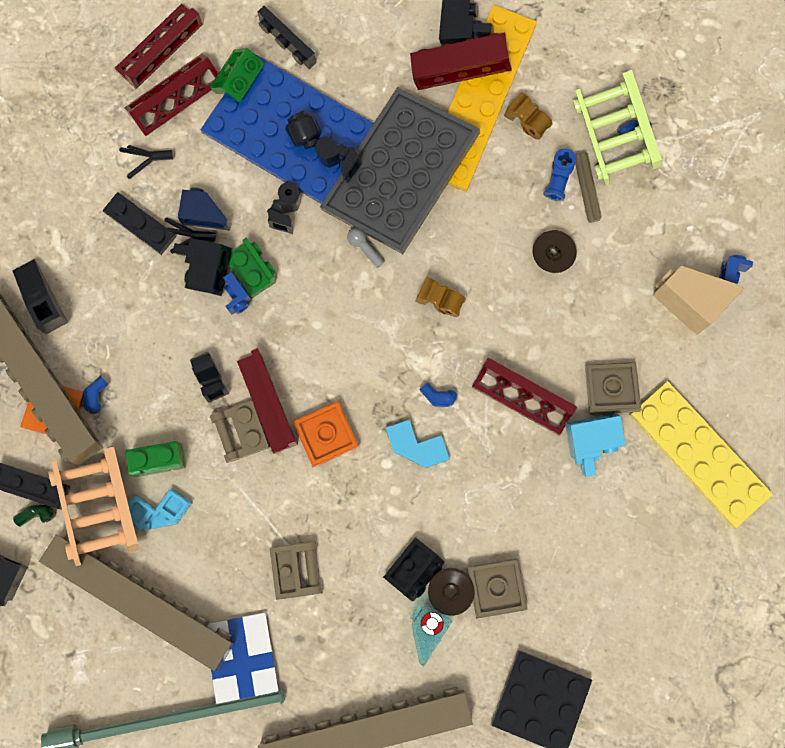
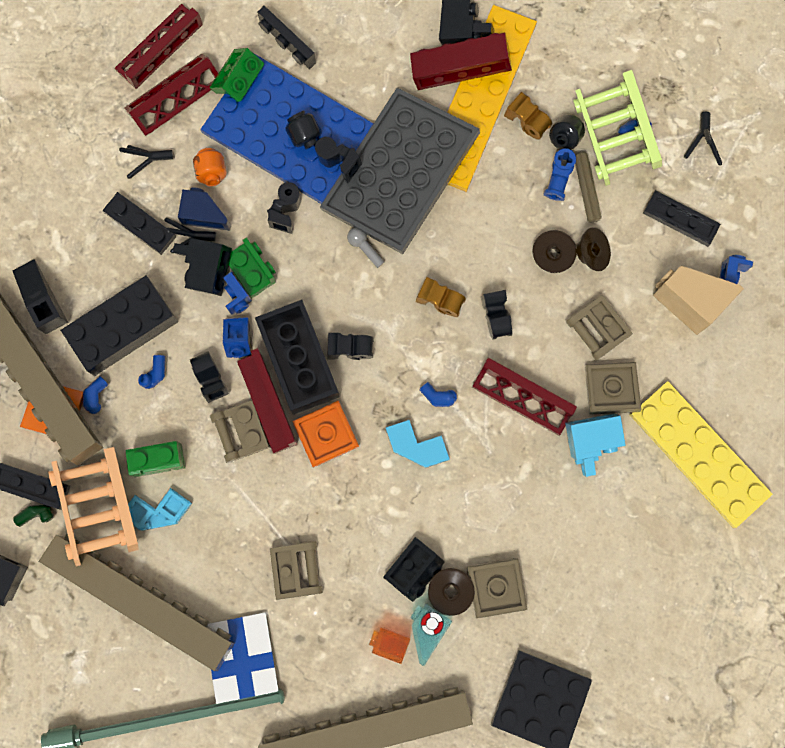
(119, 326): none -> black brick
(154, 376): none -> blue arm
(209, 167): none -> orange head
(236, 337): none -> blue bracket
(297, 357): none -> black brick
(353, 346): none -> black leg
(389, 644): none -> clear orange brick
(497, 316): none -> black leg
(567, 132): none -> black head
(594, 249): none -> dark brown piece
(605, 322): none -> dark tan plate
(681, 218): none -> black tile
(705, 132): none -> black plant

